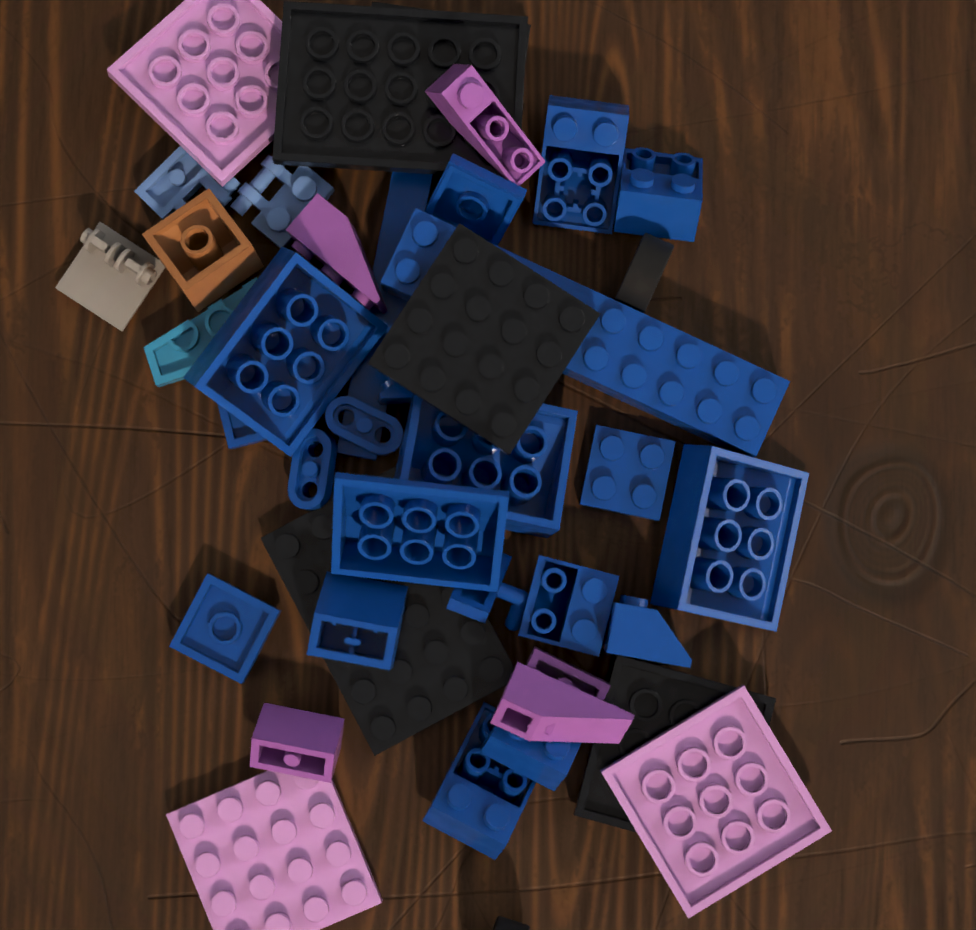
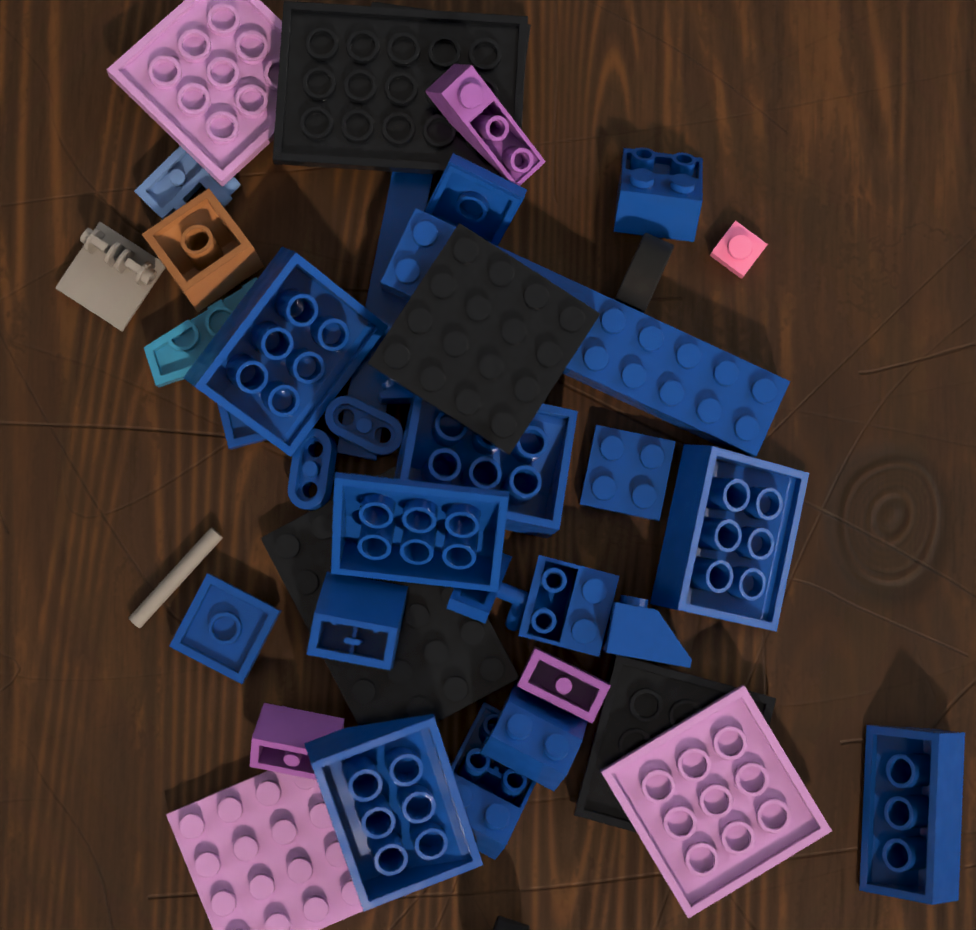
(175, 577): none -> light grey bar
(286, 204): medium blue plate -> none
(331, 239): medium lavender slope -> none
(394, 807): none -> blue slope
(553, 711): medium lavender slope -> none
(582, 164): blue slope -> none
(738, 249): none -> bright pink plate
(912, 813): none -> blue slope

